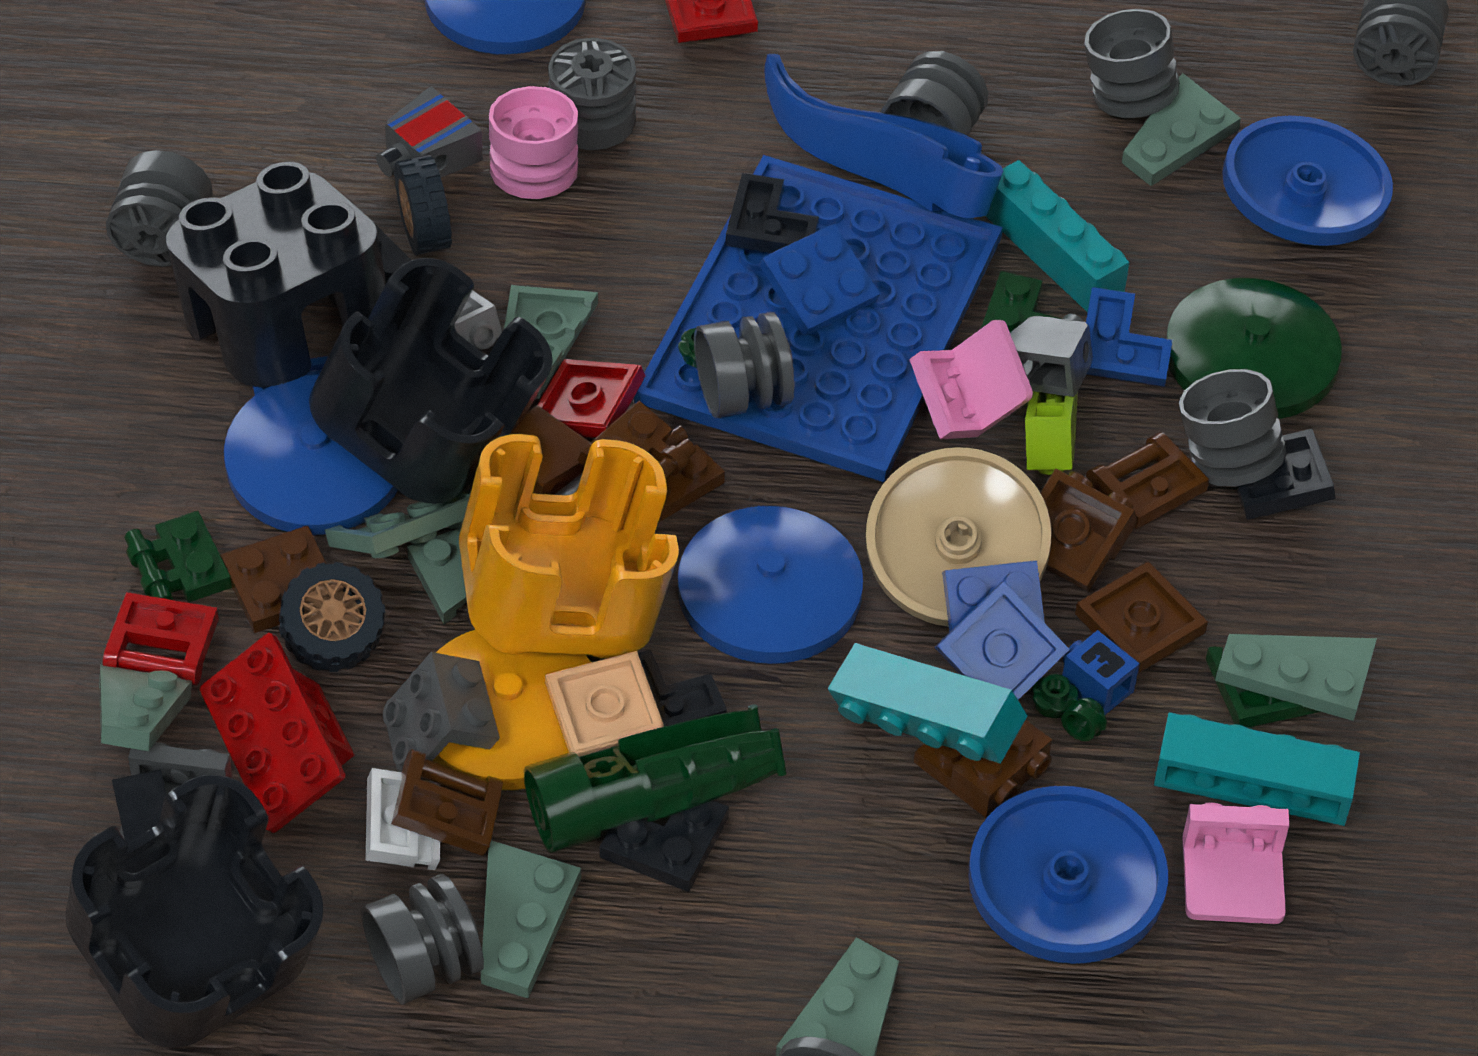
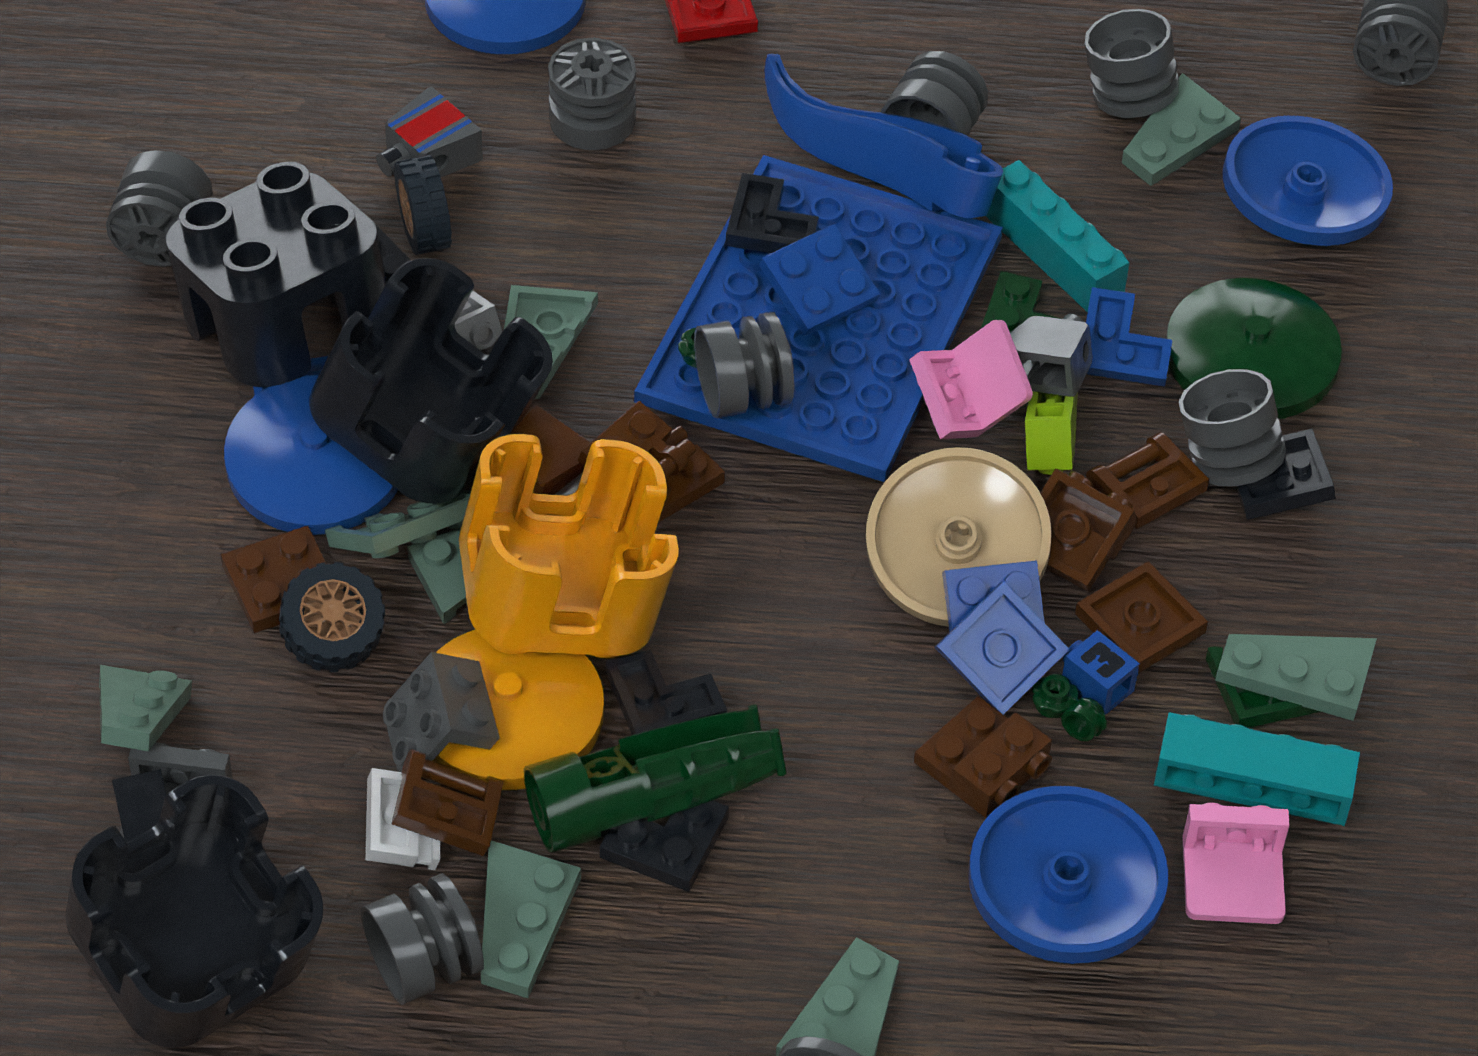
(161, 625): red plate -> none
(191, 554): dark green plate -> none
(277, 730): red bracket -> none
(533, 142): bright pink wheel -> none
(591, 394): red plate -> none
(602, 703): light nougat plate -> none
(770, 584): blue dish -> none
(927, 703): teal brick -> none

